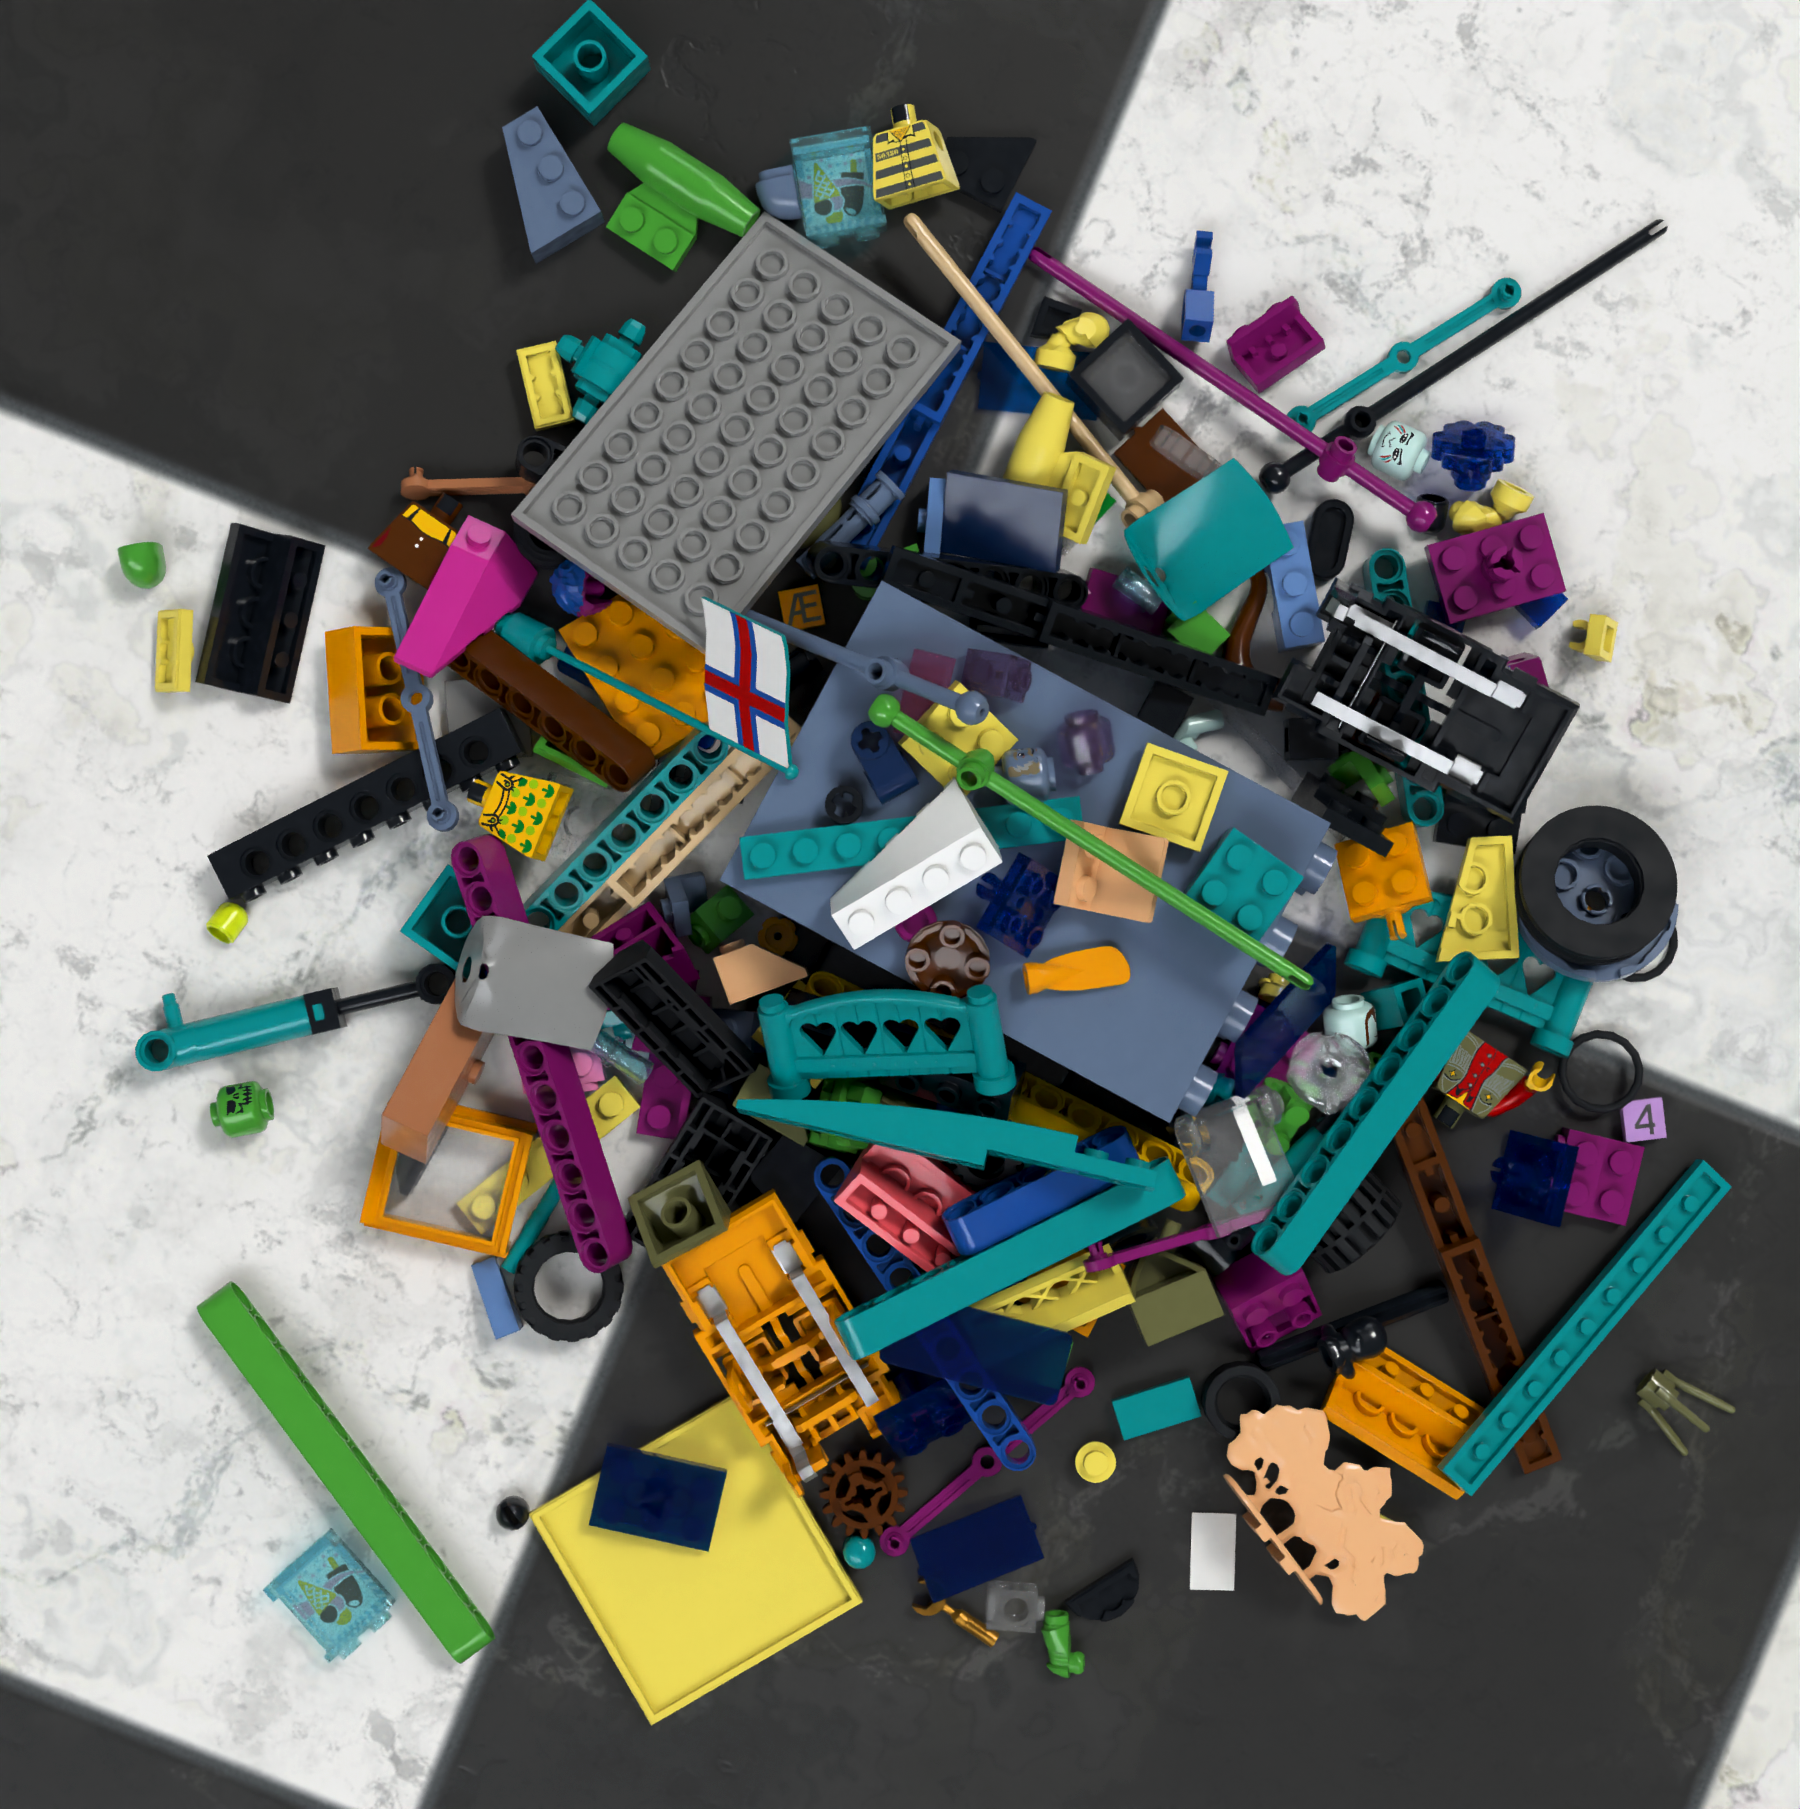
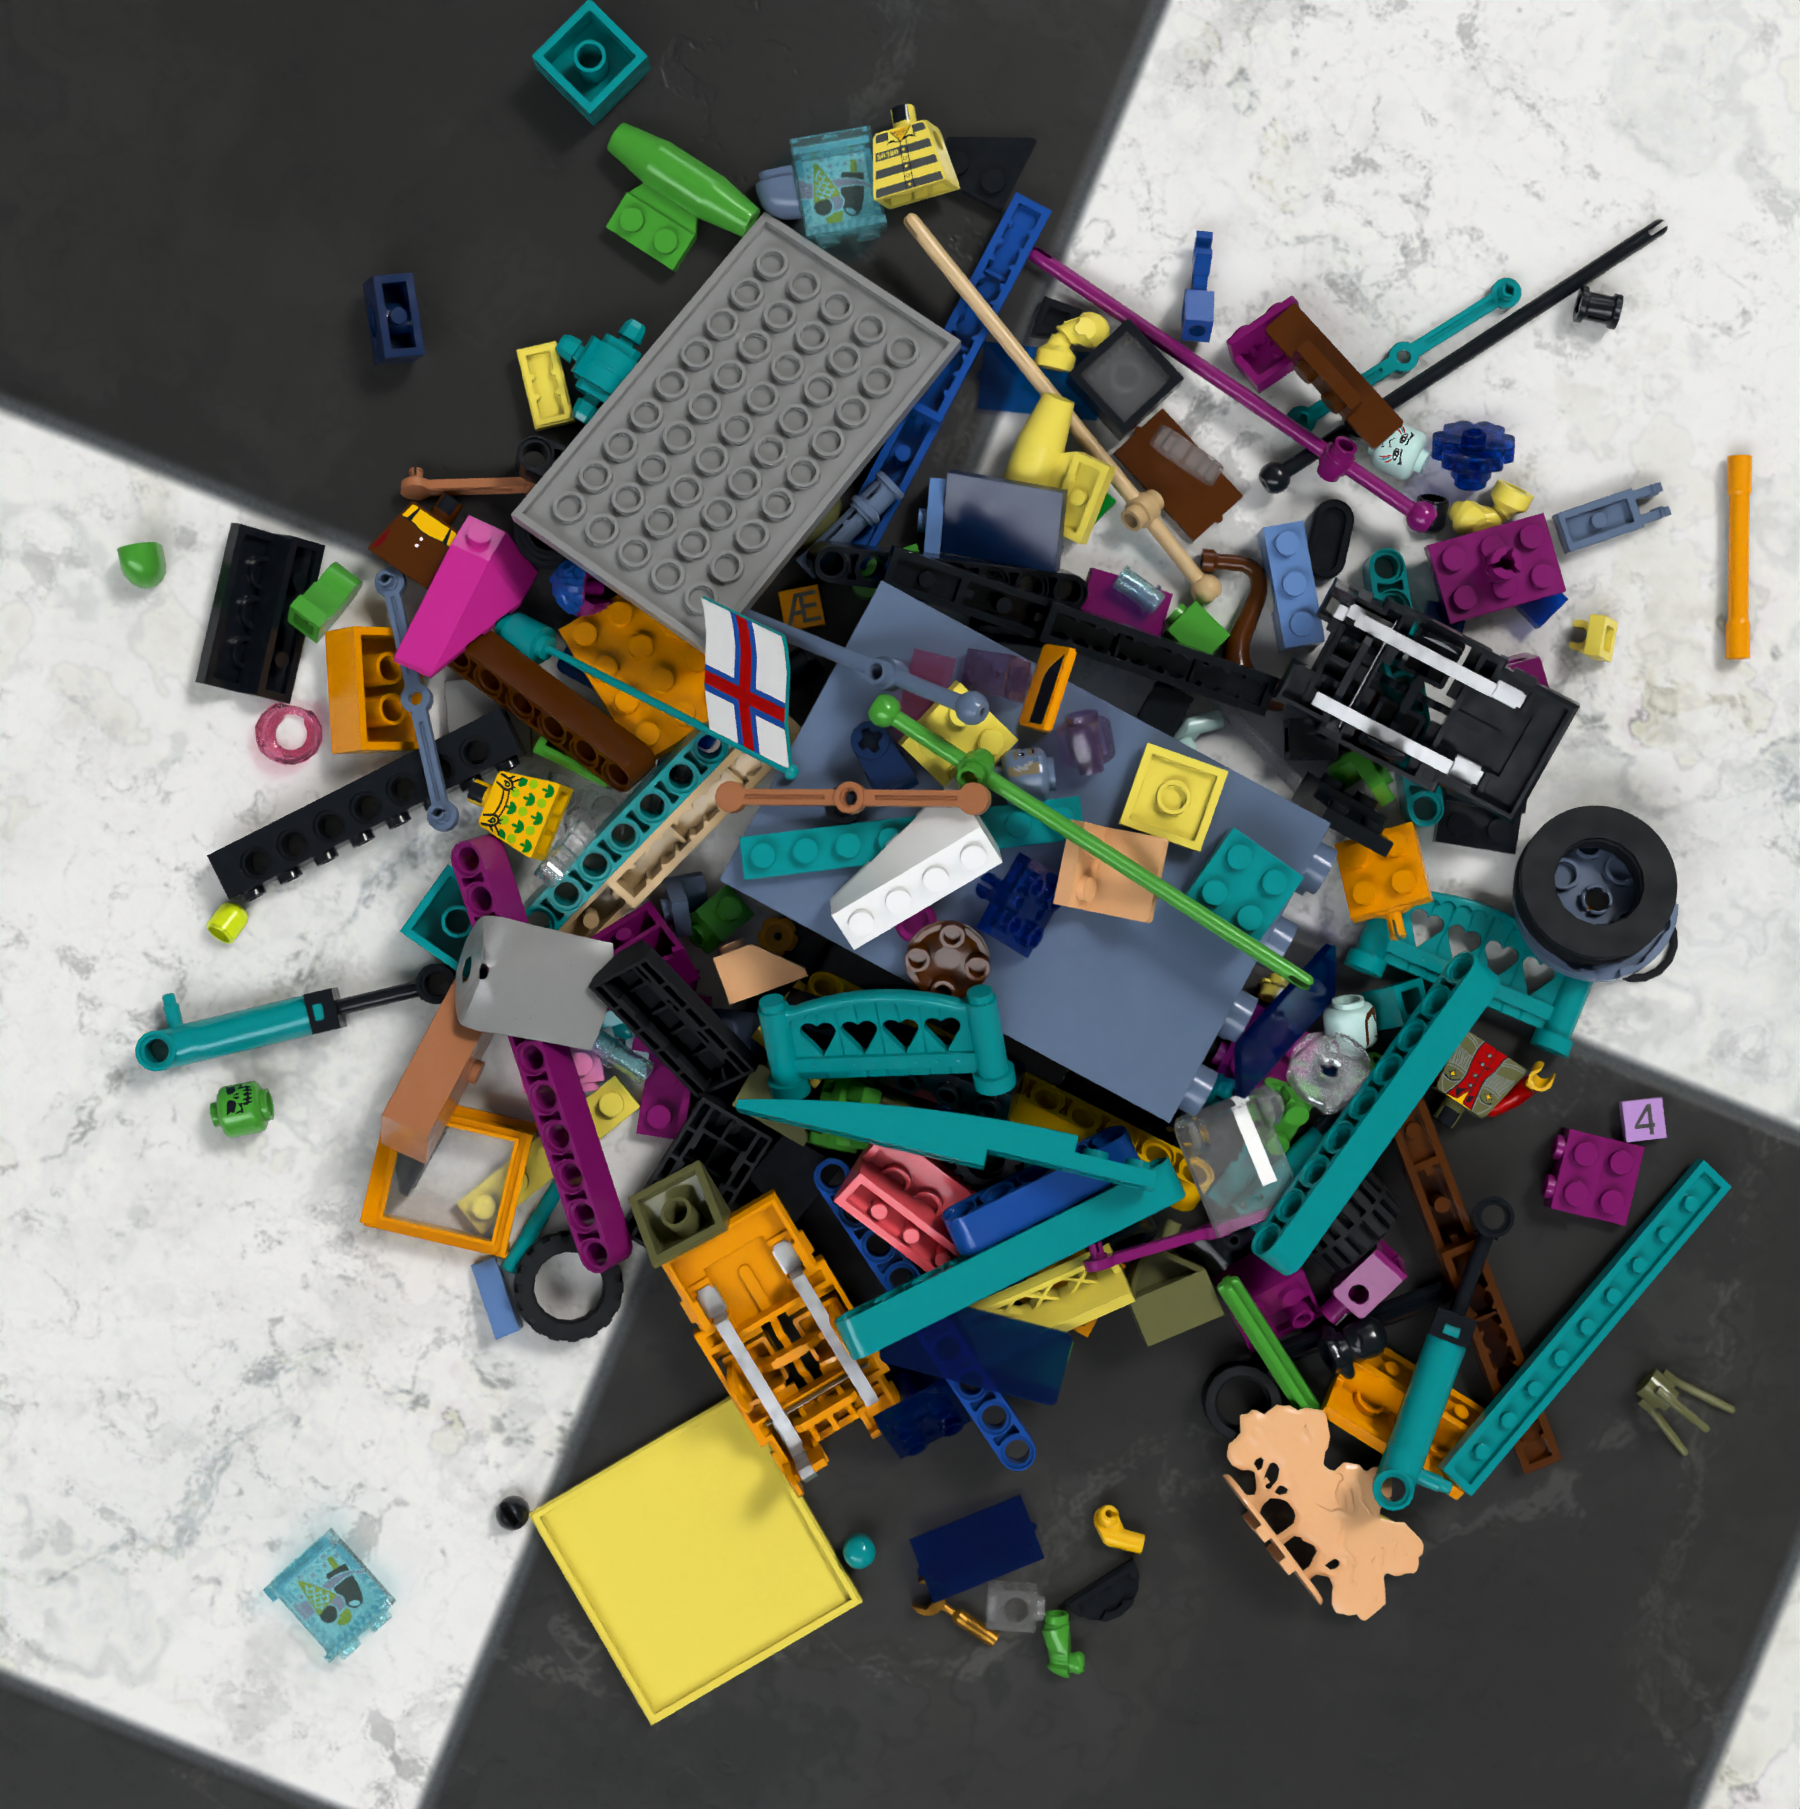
(174, 651): light yellow plate -> none
(266, 734): none -> clear pink piece
(324, 601): none -> bright green leg
(346, 1472): bright green beam -> none
(393, 318): none -> dark blue brick
(548, 187): sand blue wedge -> none
(564, 853): none -> clear beam
(658, 1497): clear blue plate -> none
(846, 1501): reddish brown gear -> none
(895, 1539): magenta piece -> none
(971, 798): none -> nougat piece
(1047, 688): none -> light orange slope
(1077, 971): light orange piece -> none
(1095, 1461): light yellow plate -> none
(1113, 1533): none -> yellow arm
(1156, 1407): teal tile -> none
(1208, 539): teal piece -> none
(1212, 1551): white sticker -> none
(1266, 1343): none -> bright green axle
(1333, 376): none -> reddish brown bracket
(1377, 1271): none -> magenta torso
(1435, 1375): none -> teal piece
(1483, 903): light yellow wing -> none
(1527, 1177): clear blue plate -> none
(1597, 307): none -> black bush
(1606, 518): none -> sand blue hinge
(1638, 1077): black piece -> none
(1739, 490): none -> light orange piece

